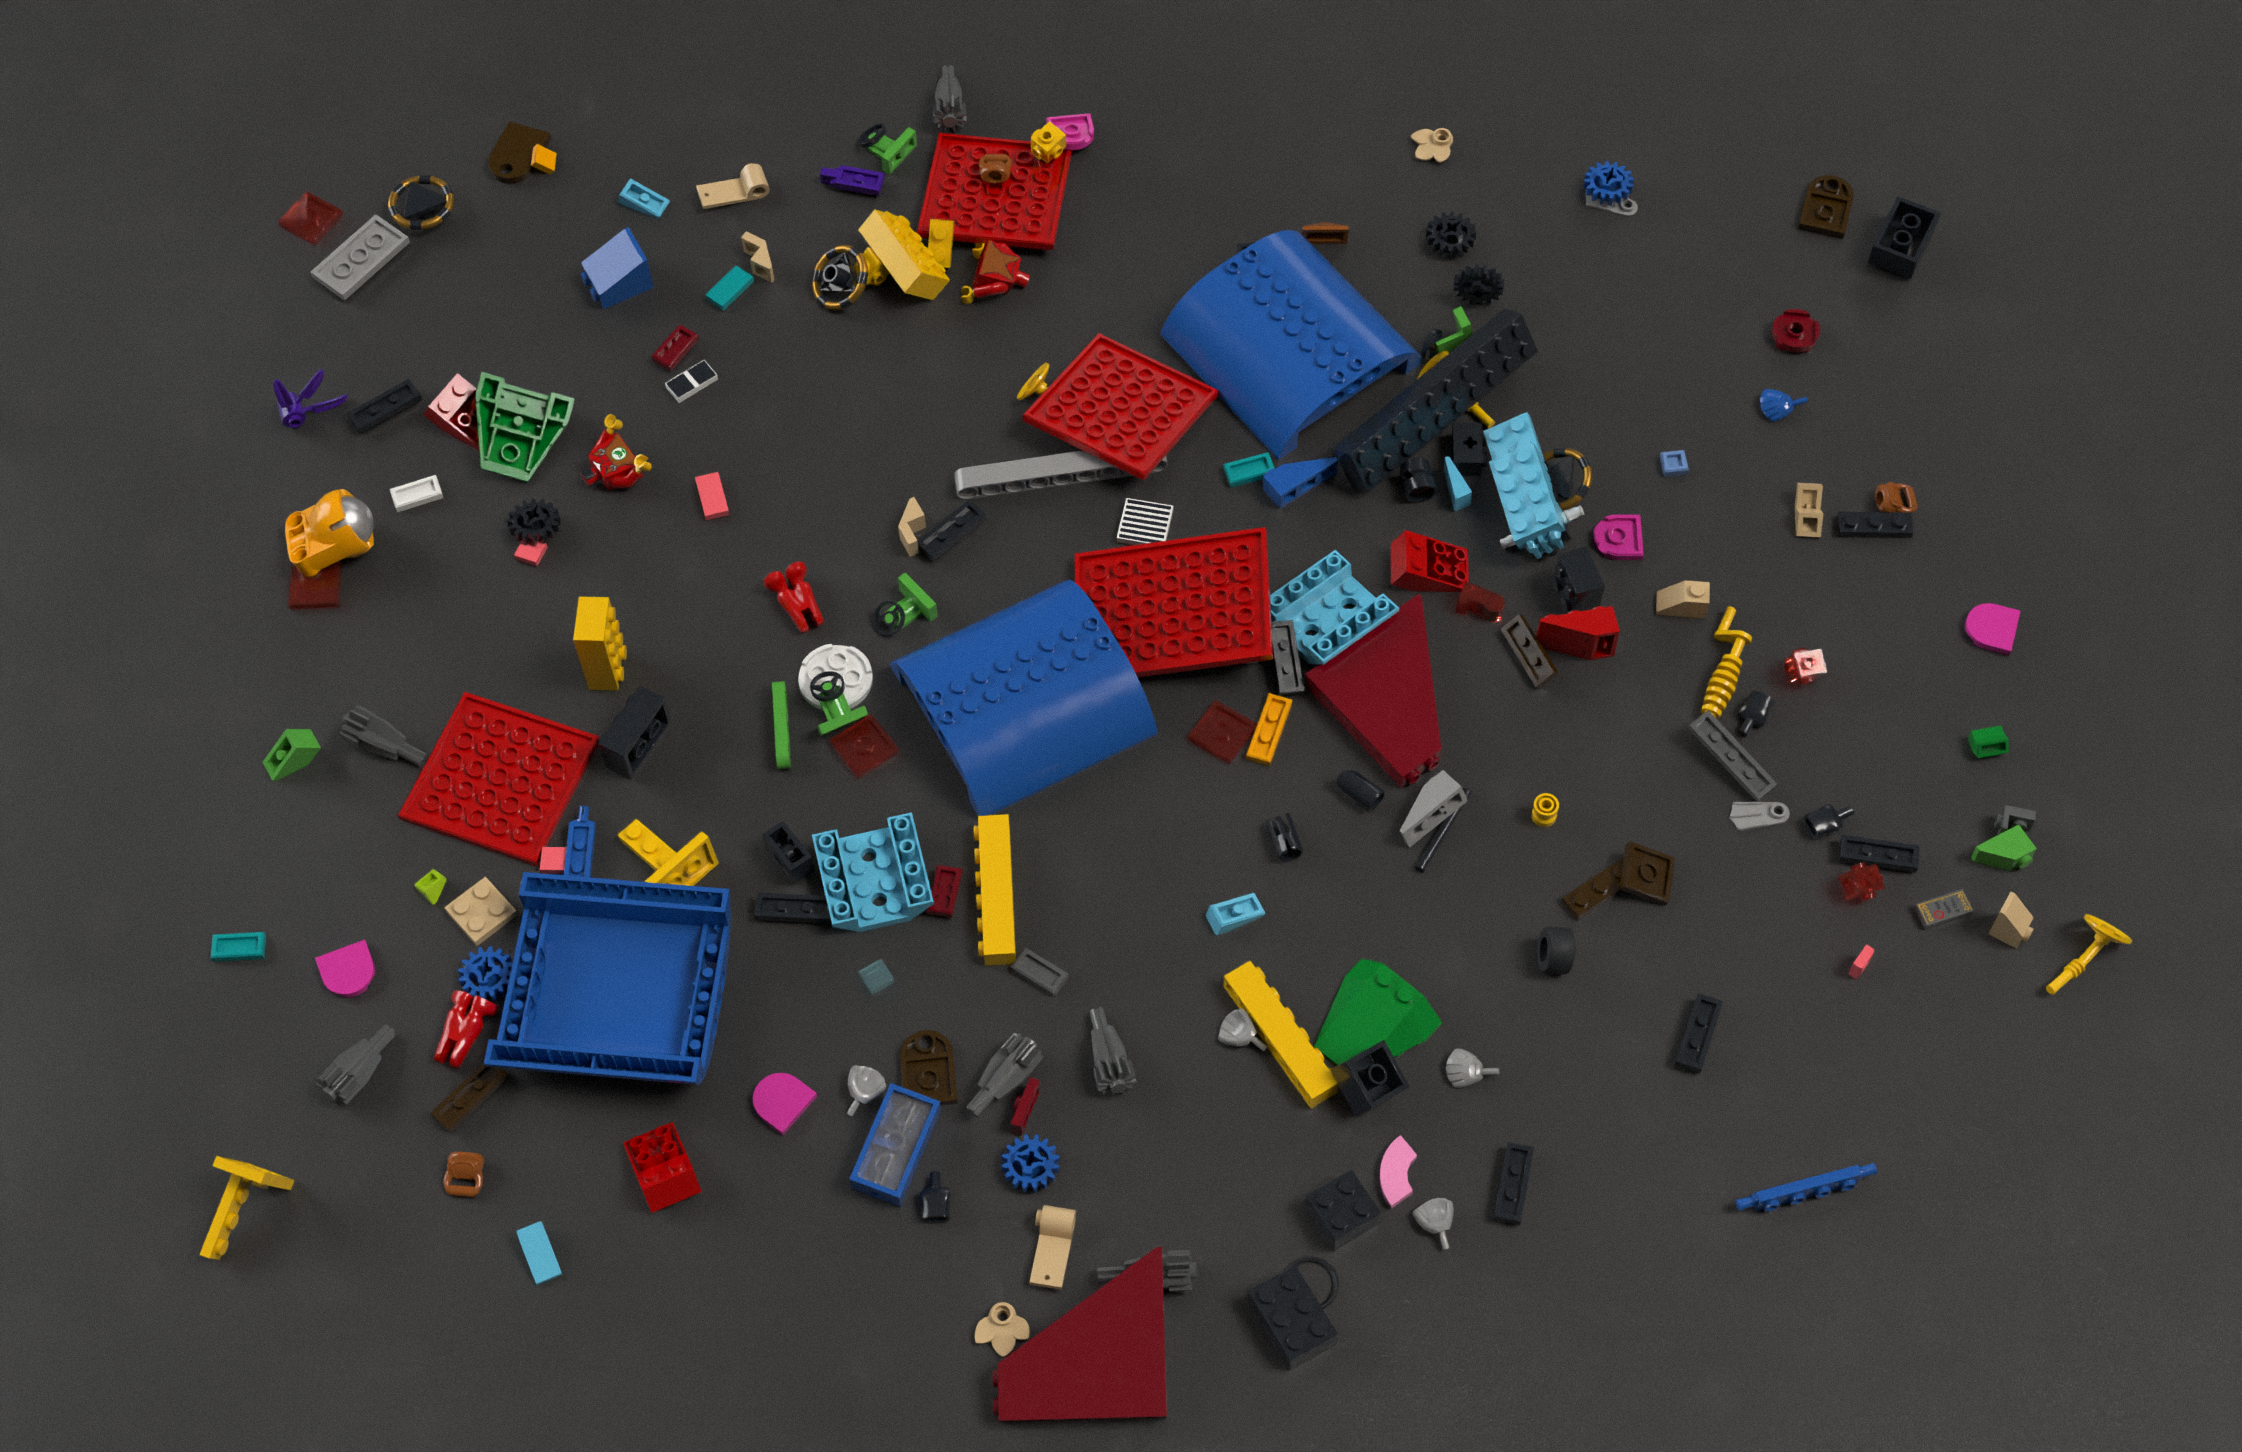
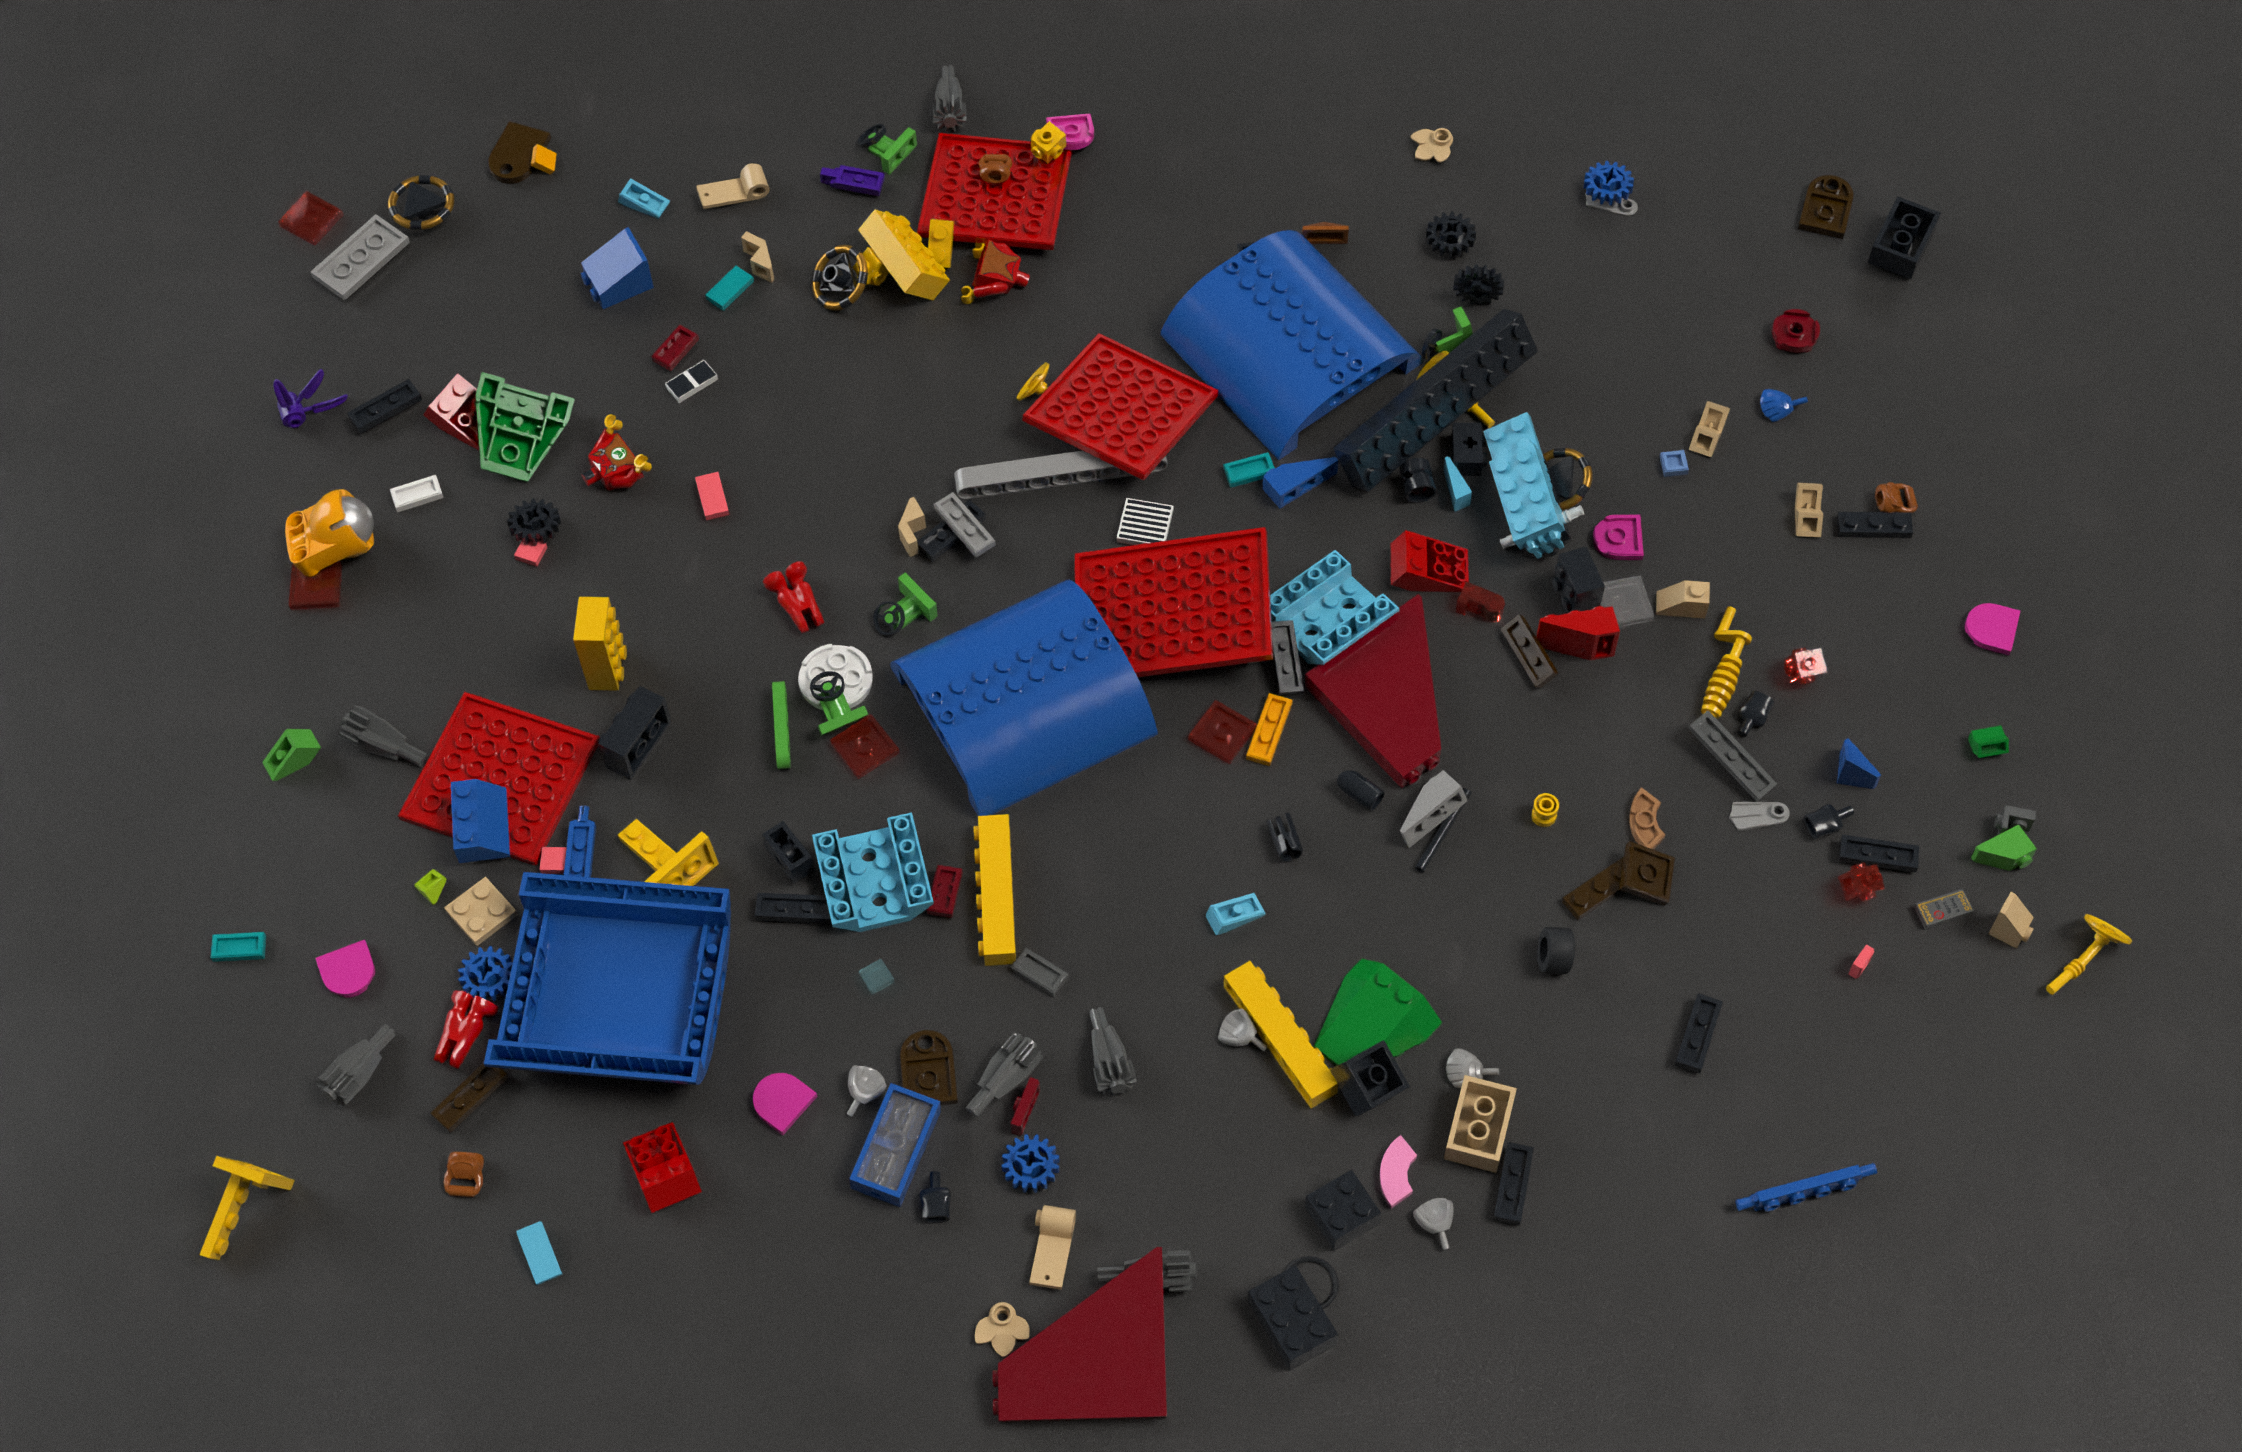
(479, 820): none -> blue slope
(964, 524): none -> light grey tile
(1480, 1123): none -> tan brick
(1628, 600): none -> clear tile
(1643, 820): none -> medium nougat tile
(1709, 429): none -> tan slope
(1855, 768): none -> blue slope

